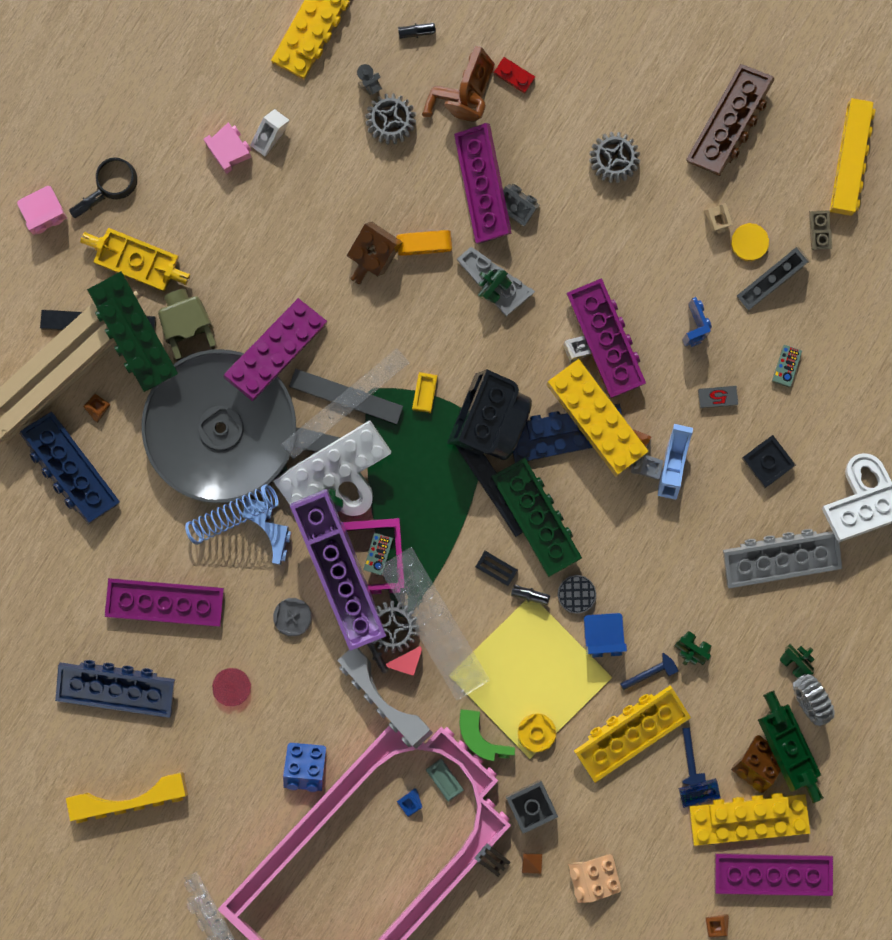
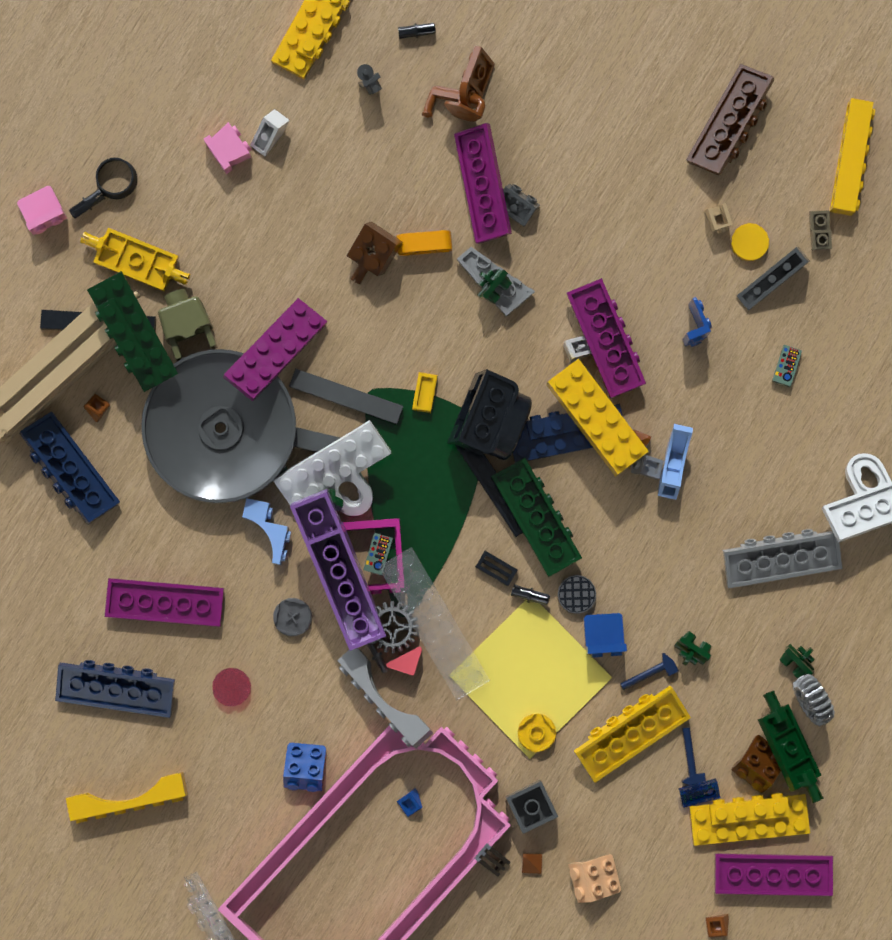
(265, 498): light blue piece -> none
(345, 403): clear tile -> none
(396, 104): light grey gear -> none
(444, 779): sand green tile -> none
(470, 732): bright green arch -> none
(514, 75): red piece -> none
(609, 153): light grey gear -> none
(718, 397): dark grey tile -> none
(768, 461): black plate -> none

